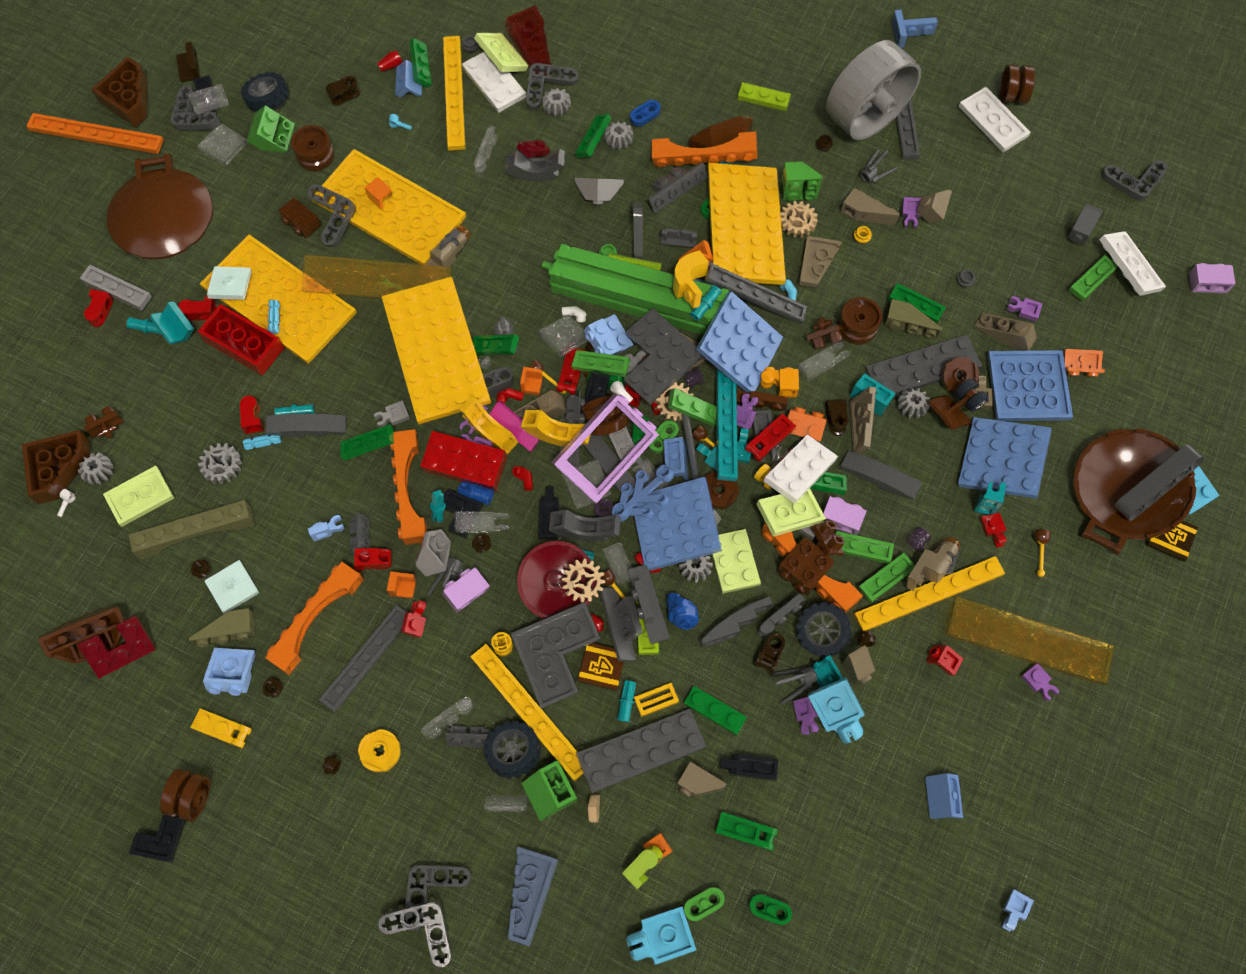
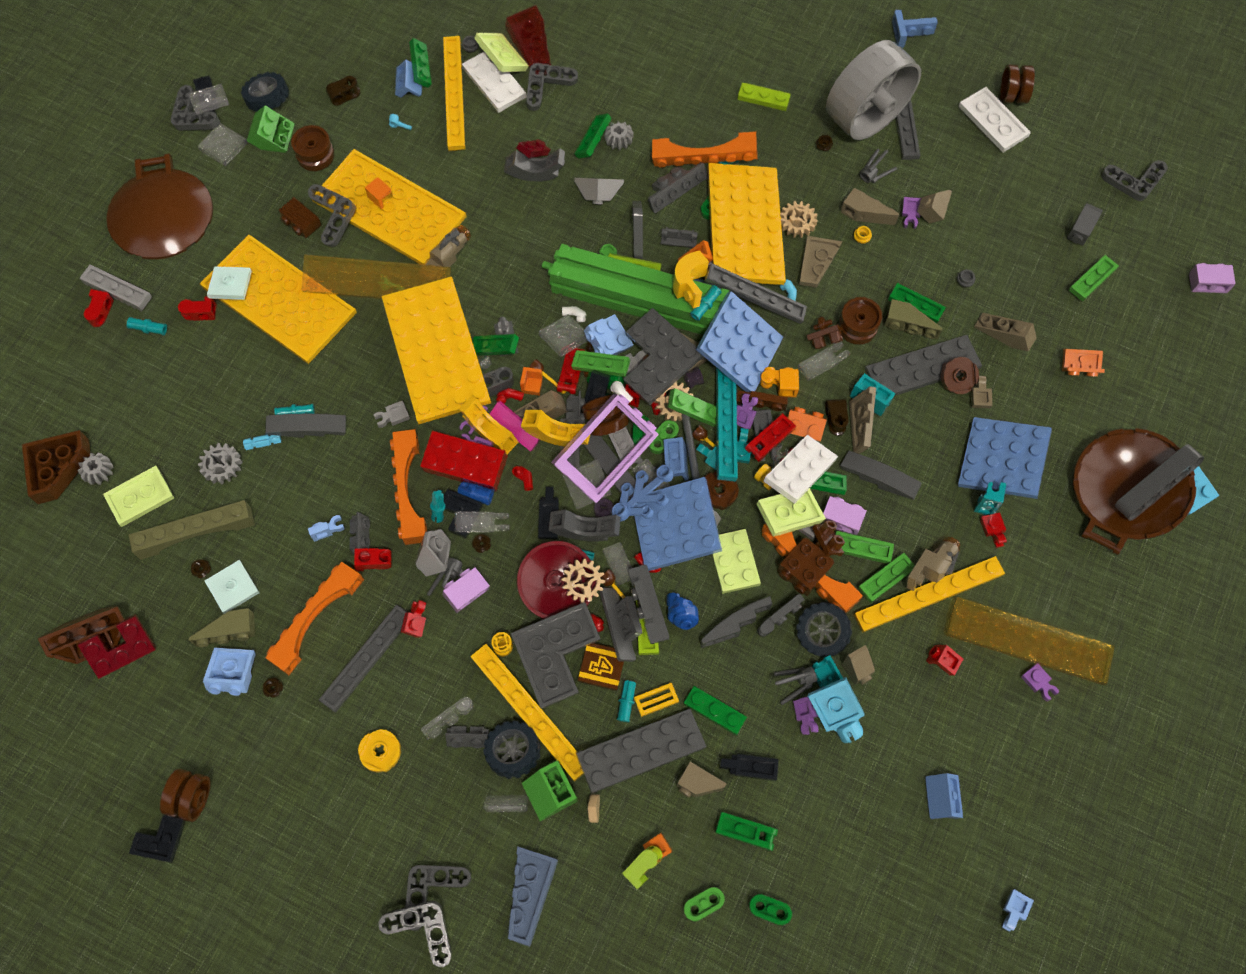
(68, 497): white hand -> none
(95, 133): orange plate -> none
(103, 425): reddish brown hips -> none
(124, 91): reddish brown brick -> none
(172, 324): teal panel -> none
(188, 64): dark brown panel -> none
(220, 728): yellow plate -> none
(241, 339): red brick -> none
(249, 415): red leg -> none
(273, 316): medium azure axle -> none
(331, 765): dark brown plate -> none
(366, 442): green plate -> none
(390, 61): red cone -> none
(401, 585): orange panel -> none
(485, 150): clear hinge -> none
(556, 102): light grey gear -> none
(643, 114): blue plate -> none
(662, 937): medium azure plate -> none
(701, 572): light grey gear -> none
(721, 132): reddish brown wedge -> none
(770, 656): dark brown piece -> none
(800, 182): bright green slope -> none
(866, 638): dark brown plate -> none
(913, 403): light grey gear -> none
(918, 538): clear purple wheel -> none
(951, 412): reddish brown plate -> none
(1027, 309): medium lavender plate -> none
(1029, 385): medium blue plate -> none
(1042, 537): hinge -> none
(1132, 263): white plate -> none
(1176, 542): dark brown tile -> none

